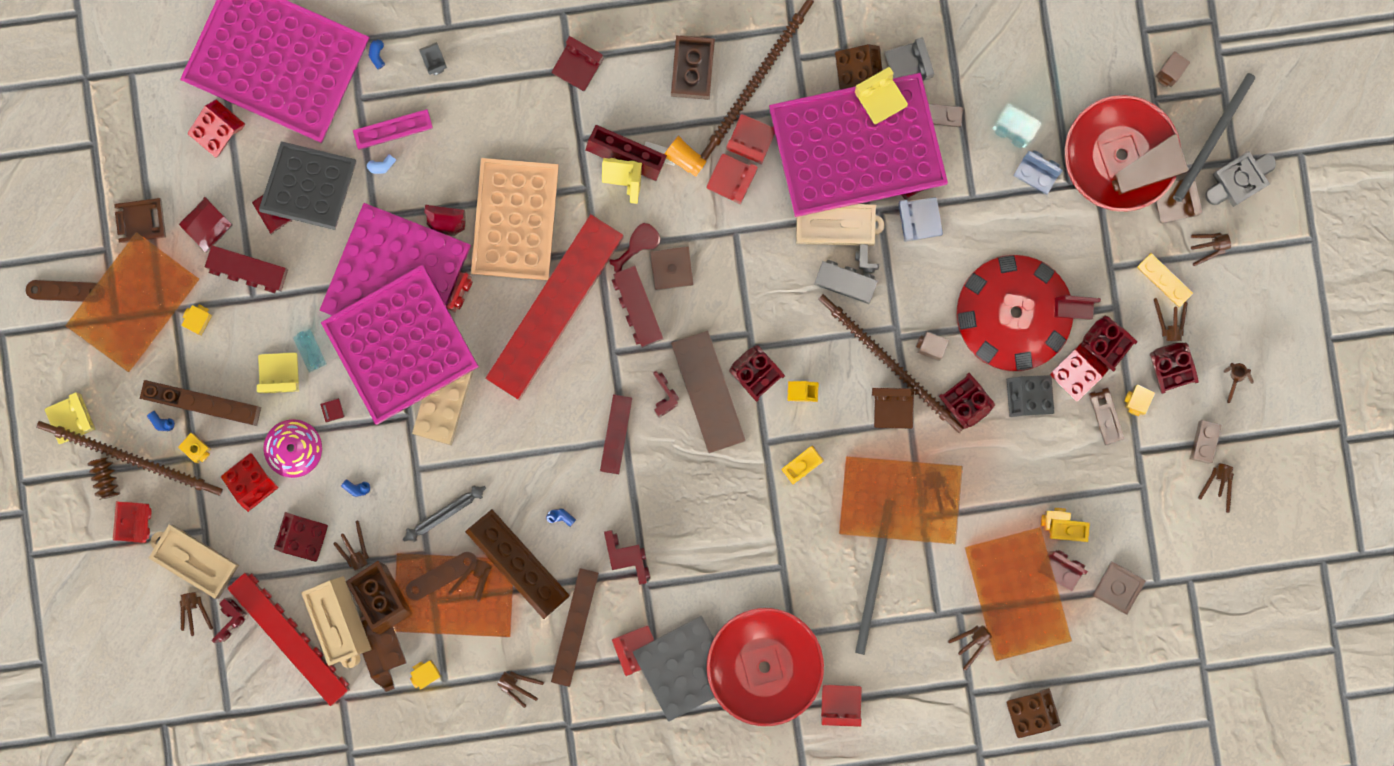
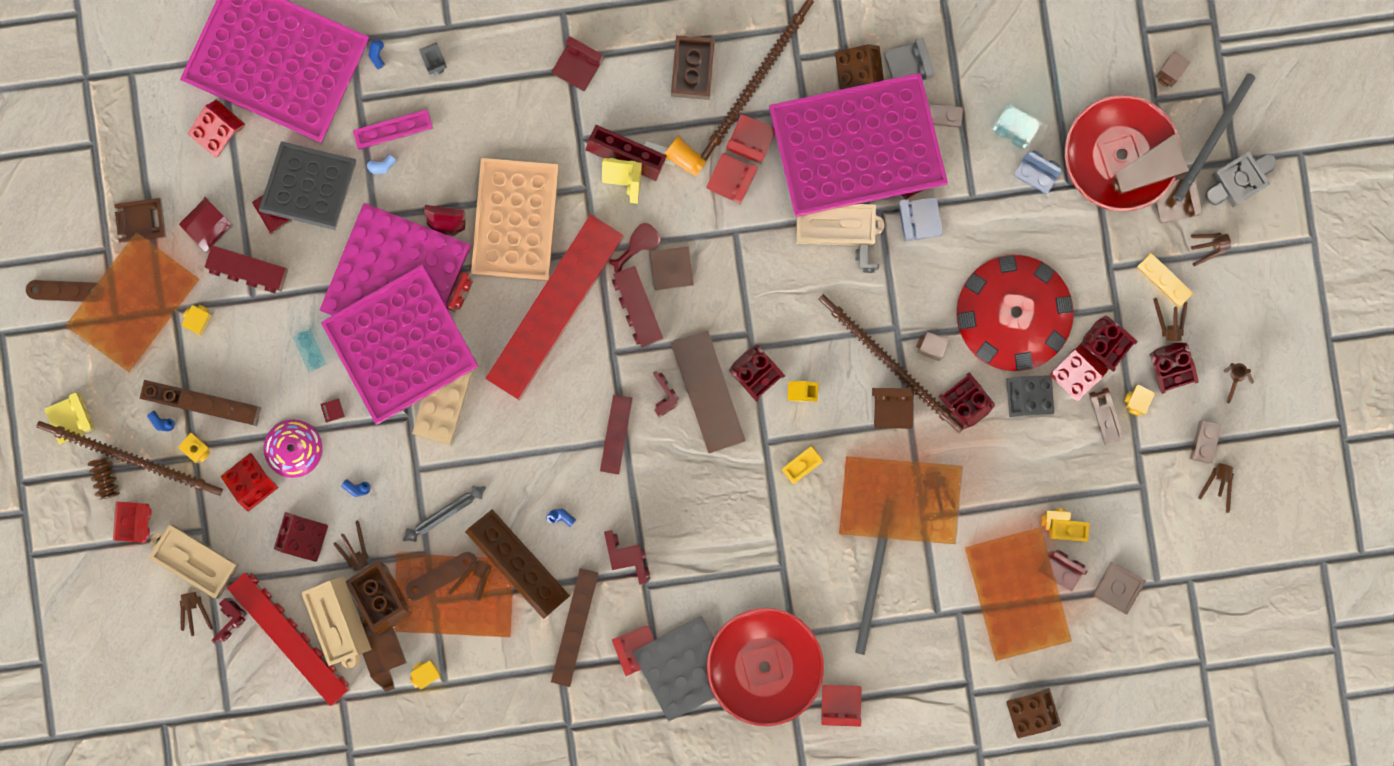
(278, 373): light yellow bracket -> none
(508, 682): reddish brown plant -> none
(846, 281): brick -> none
(880, 96): light yellow bracket -> none
(980, 636): reddish brown plant -> none
(1075, 307): dark red panel -> none

